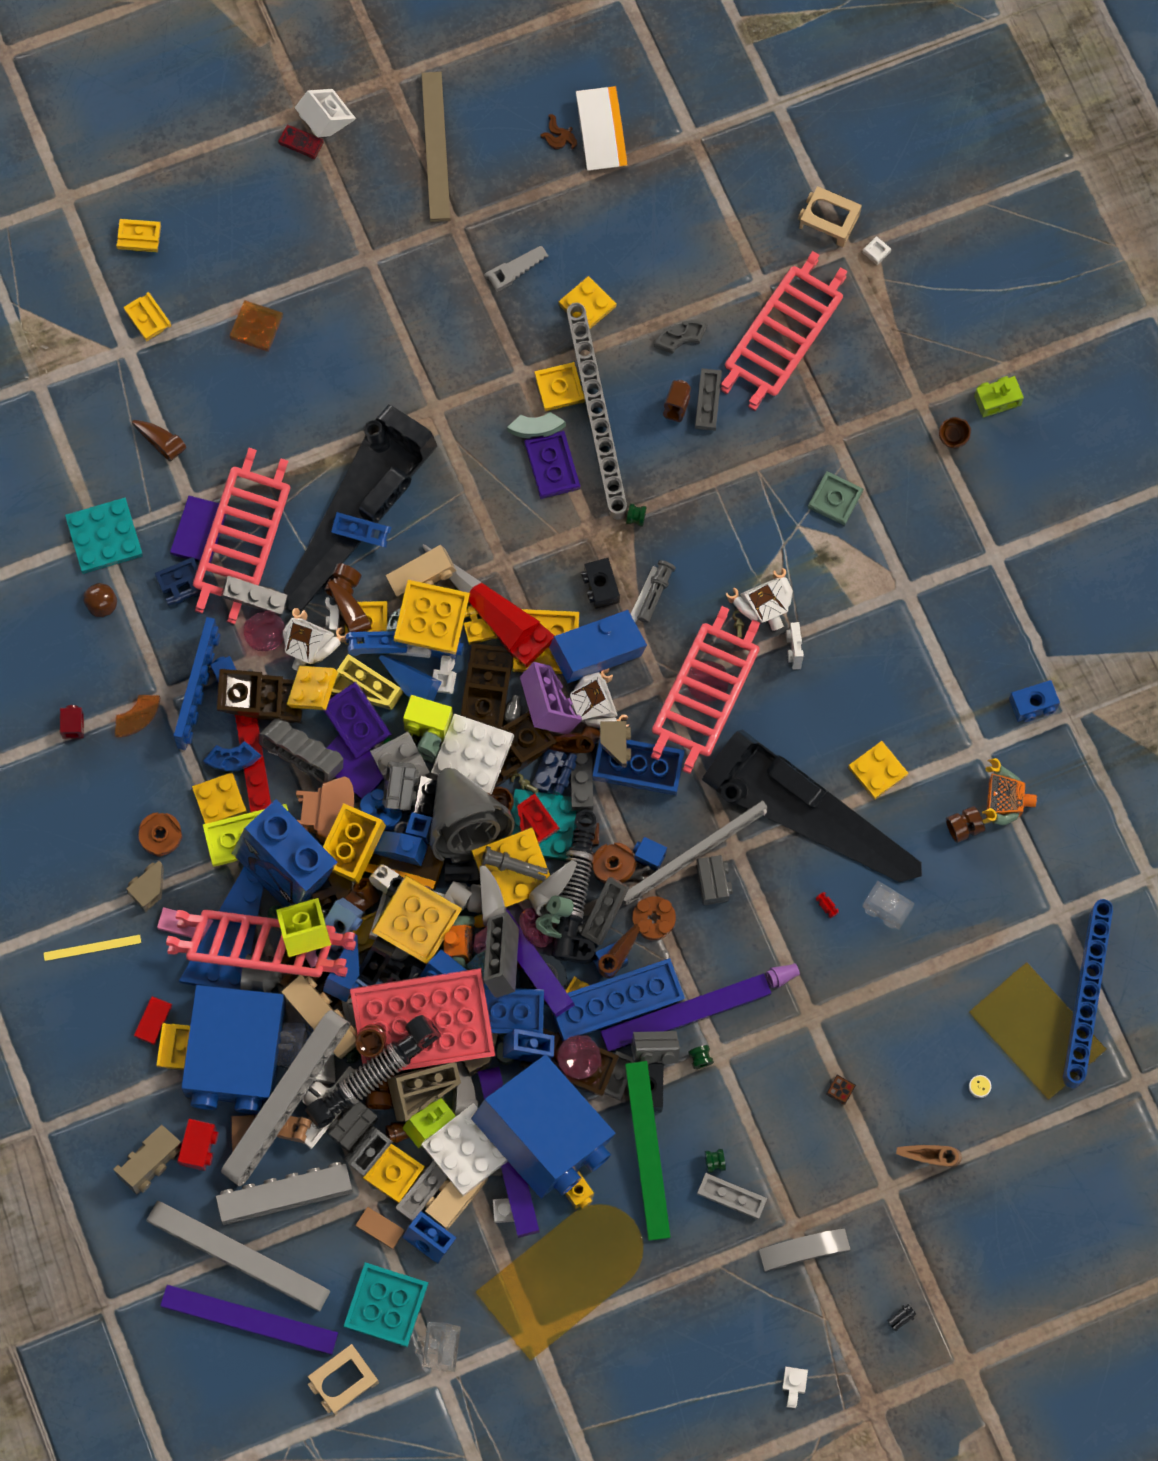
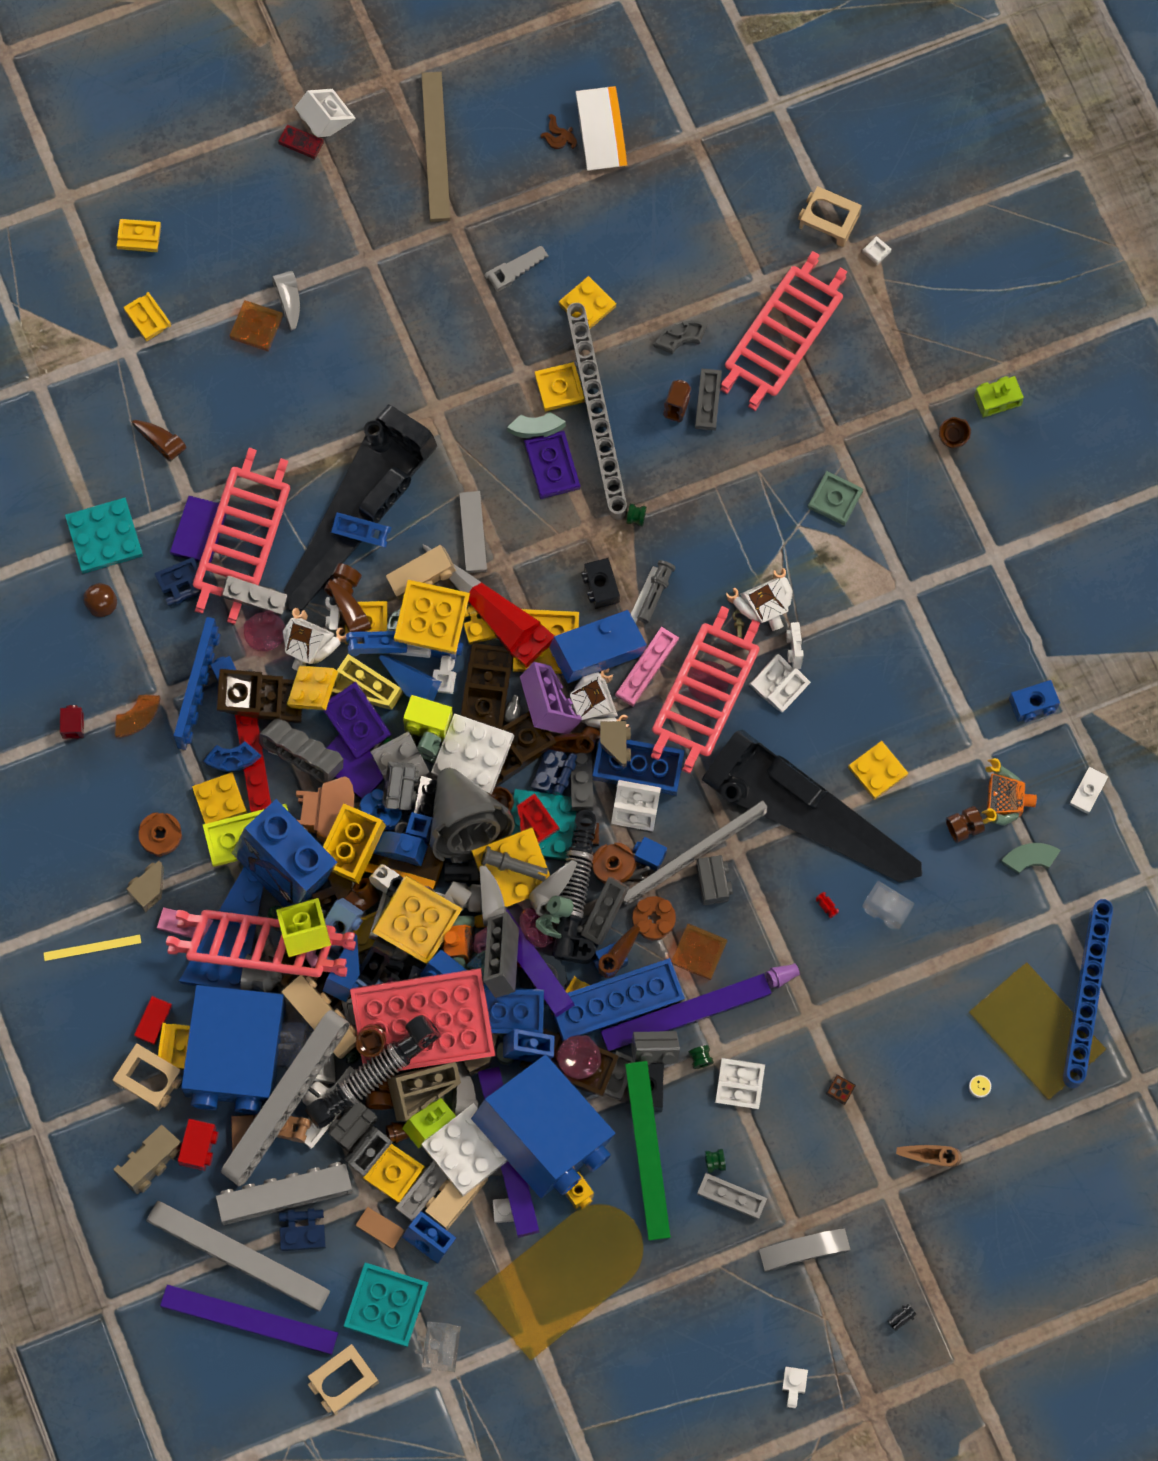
(156, 1099): none -> tan panel
(288, 296): none -> light grey piece
(302, 1236): none -> dark blue plate
(473, 532): none -> light grey tile
(524, 784): olive hand -> none
(635, 805): none -> white slope
(647, 666): none -> bright pink tile
(699, 951): none -> clear orange plate
(740, 1083): none -> white slope
(779, 683): none -> white slope
(1030, 855): none -> sand green tile
(1088, 790): none -> white plate

